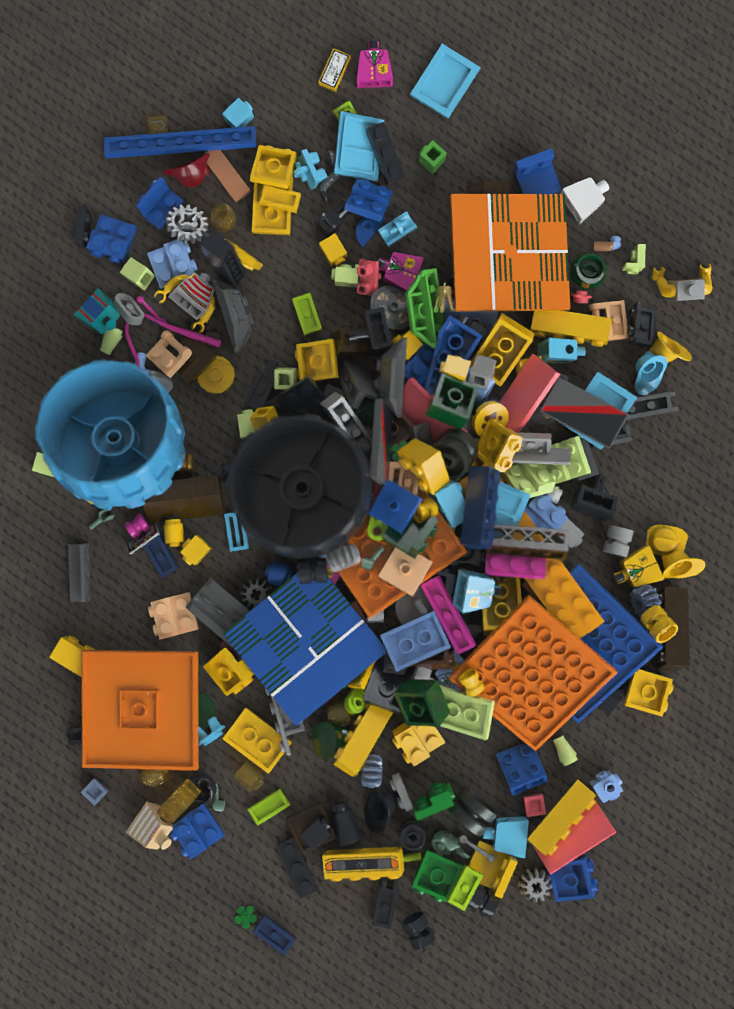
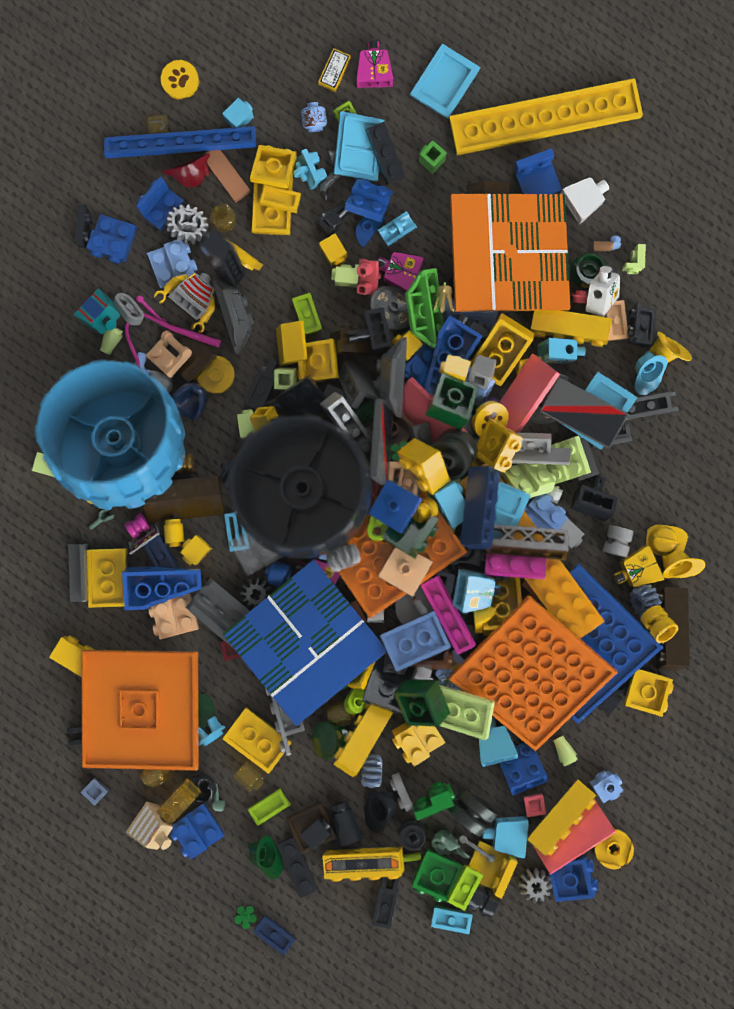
(105, 577): none -> yellow plate
(137, 273): yellowish green brick -> none
(156, 585): none -> blue wedge
(179, 79): none -> yellow tile
(190, 400): none -> dark blue hair
(228, 673): yellow plate -> none
(251, 554): none -> clear plate
(266, 856): none -> dark green piece
(291, 343): none -> yellow slope
(312, 570): black wheel -> none
(314, 117): none -> light blue head
(368, 563): sand green hand -> none
(419, 932): black wheel -> none
(451, 919): none -> medium azure plate
(471, 682): yellow wheel -> none
(482, 616): none -> yellow tile
(497, 747): none -> medium azure torso
(545, 116): none -> yellow plate
(603, 292): none -> white torso
(617, 858): none -> yellow plate
(684, 288): torso -> none

